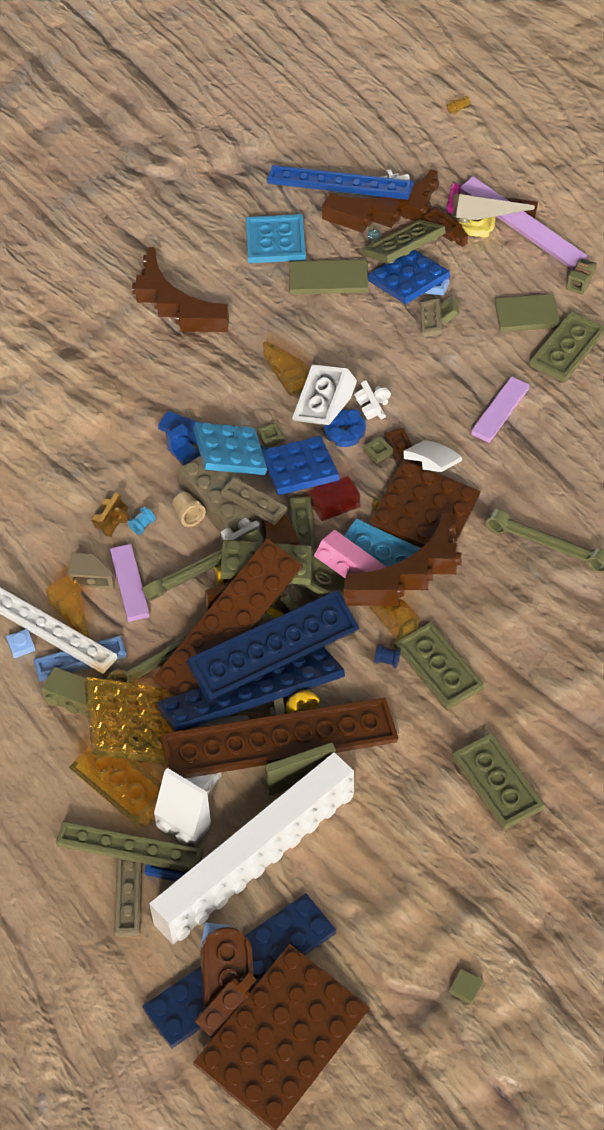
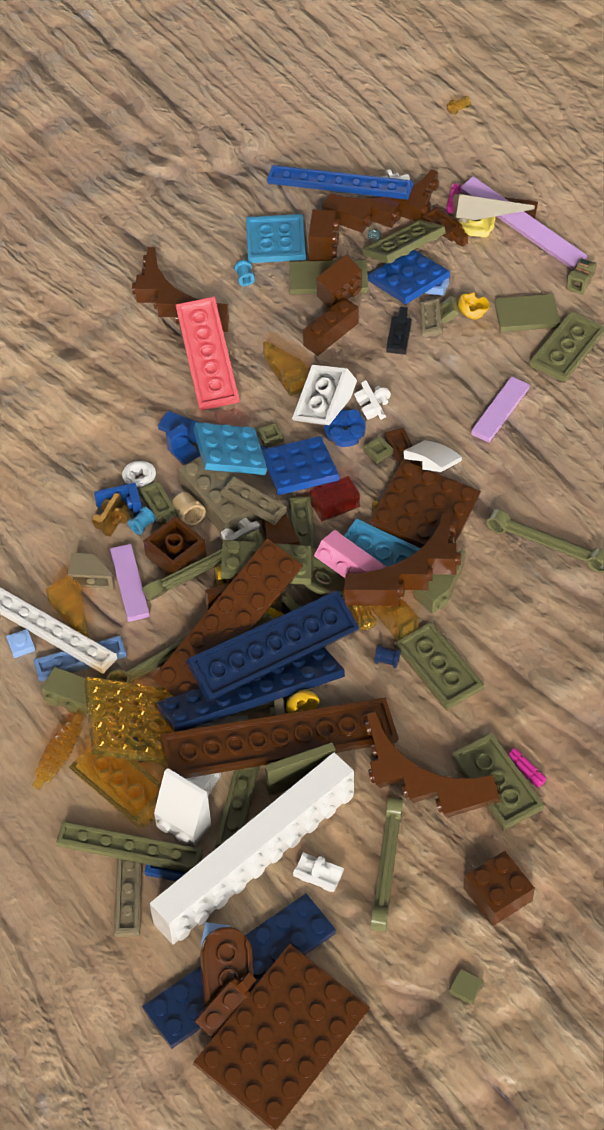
(57, 752): none -> clear yellow piece
(128, 494): none -> blue bracket
(137, 467): none -> white gear
(158, 502): none -> olive hinge
(174, 546): none -> reddish brown brick
(207, 353): none -> coral plate
(237, 803): none -> olive tile
(243, 269): none -> dark azure bush
(318, 872): none -> white hips
(323, 235): none -> reddish brown brick
(330, 326): none -> reddish brown brick
(339, 282): none -> reddish brown brick
(356, 610): none -> clear yellow bush
(387, 862): none -> olive piece
(399, 333): none -> black hinge
(439, 589): none -> olive slope
(454, 794): none -> reddish brown arch
(472, 306): none -> yellow hair
(499, 888): none -> reddish brown brick
(527, 768): none -> dark pink axle

